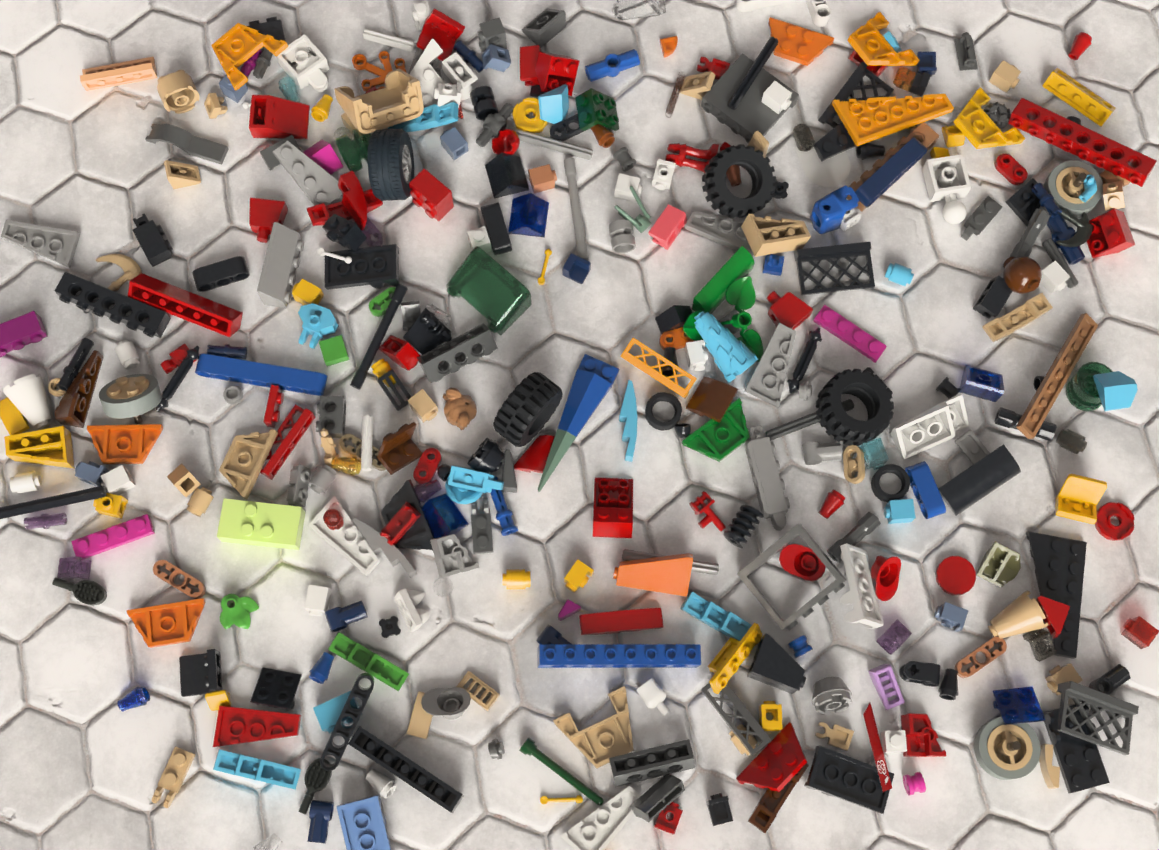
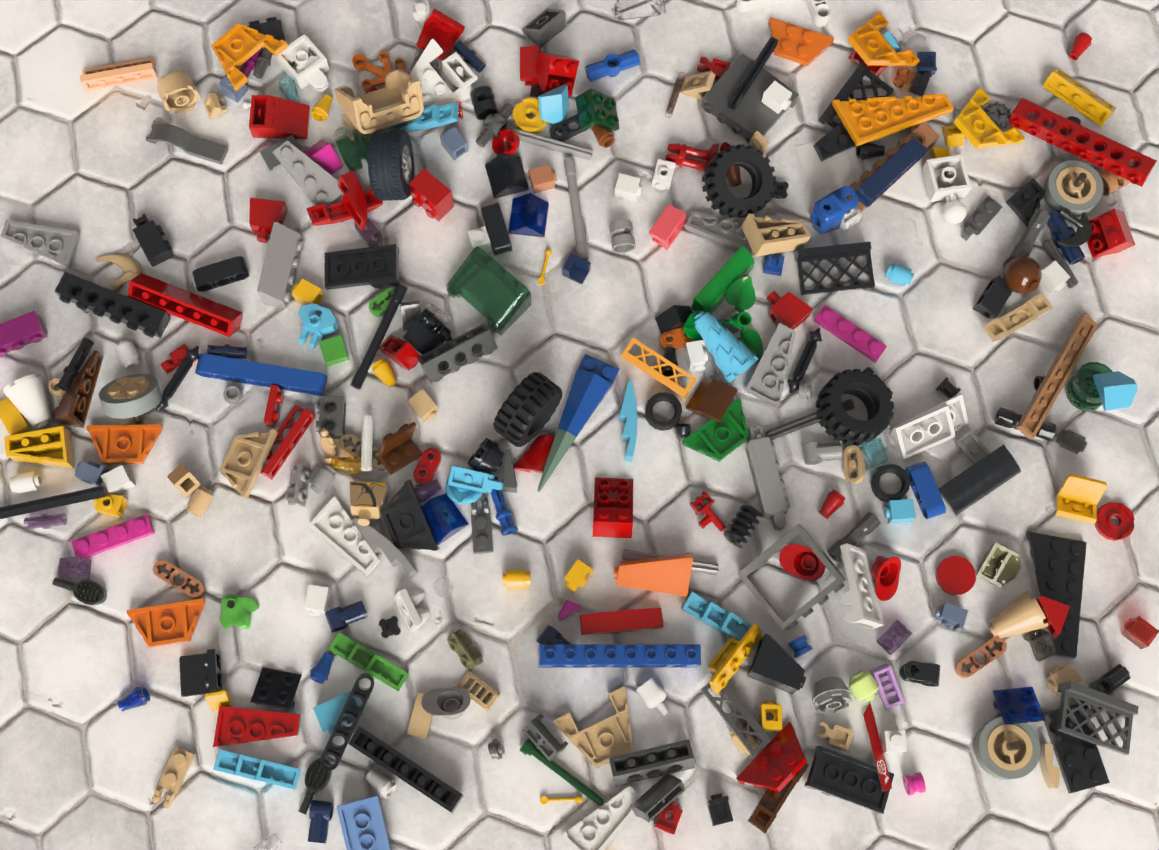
(181, 174): tan slope -> none
(261, 524): yellowish green brick -> none
(322, 252): white hinge -> none
(333, 514): clear red bush -> none
(344, 232): black brick -> none
(367, 500): none -> tan torso
(389, 40): white axle -> none
(395, 404): black tile -> none
(400, 523): red hinge -> none
(443, 472): black hinge -> none
(447, 93): white brick -> none
(451, 556): light grey slope -> none
(459, 408): medium nougat hair -> none
(470, 657): none -> olive hinge
(492, 33): dark grey brick -> none
(496, 58): sand blue brick -> none
(543, 738): none -> dark grey hinge
(624, 159): dark grey bush -> none
(641, 222): sand green plant -> none
(668, 45): orange tile -> none
(803, 137): clear smoke brick -> none
(863, 686): none -> yellowish green head
(920, 736): red slope -> none
(949, 685): black cone -> none
(966, 52): dark grey hinge -> none
(982, 383): clear blue slope -> none
(1005, 76): tan brick -> none
(1009, 169): red plate -> none
(1046, 200): dark blue pin -> none
(1090, 188): medium azure arm -> none
(1113, 195): tan brick -> none

